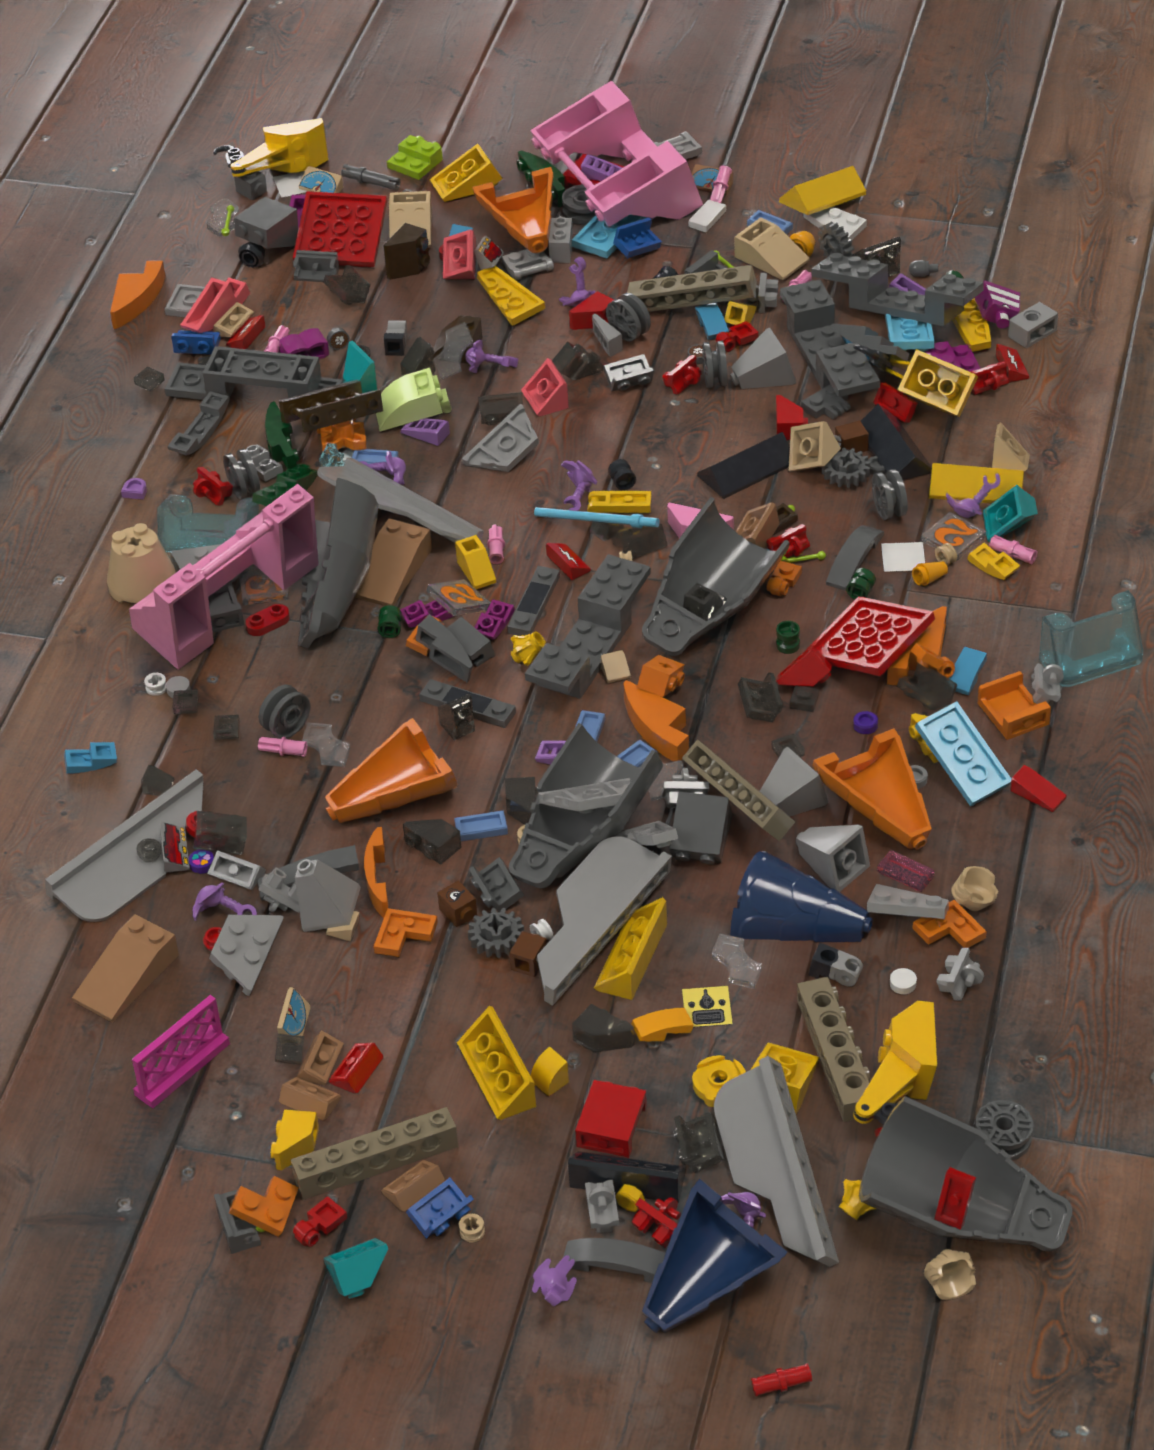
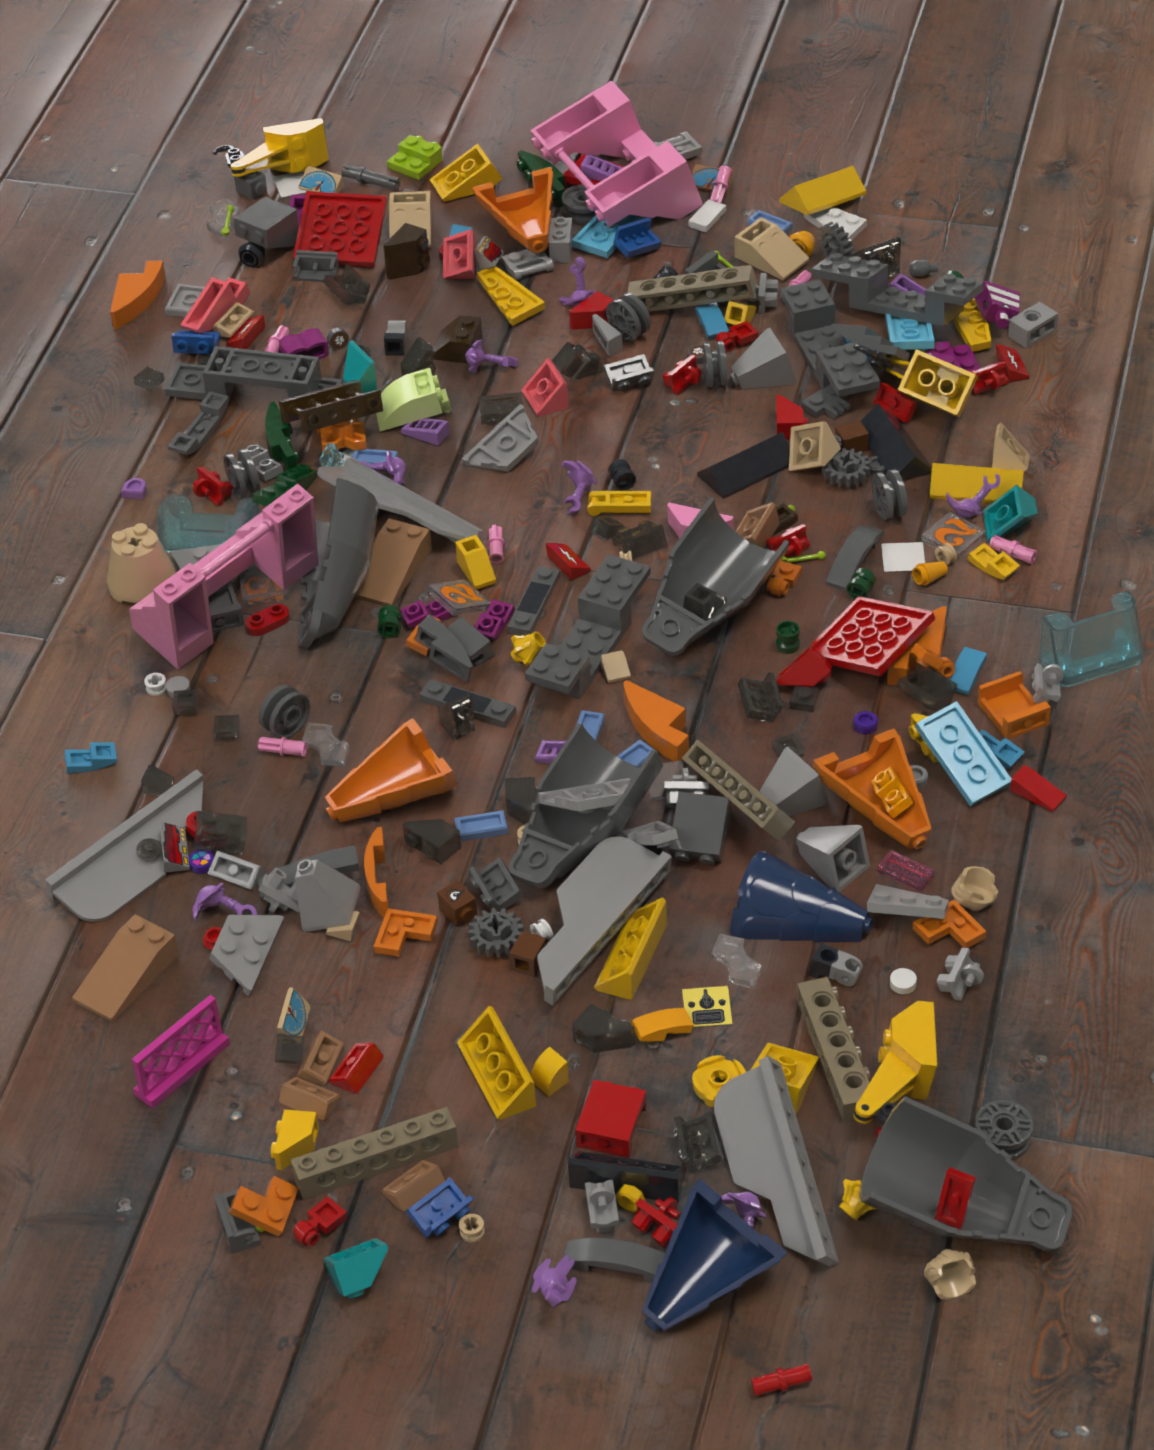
(449, 360): clear tile -> none
(634, 520): medium azure bar -> none
(661, 676): orange brick -> none
(891, 791): none -> light orange slope
(1005, 751): none -> dark azure slope

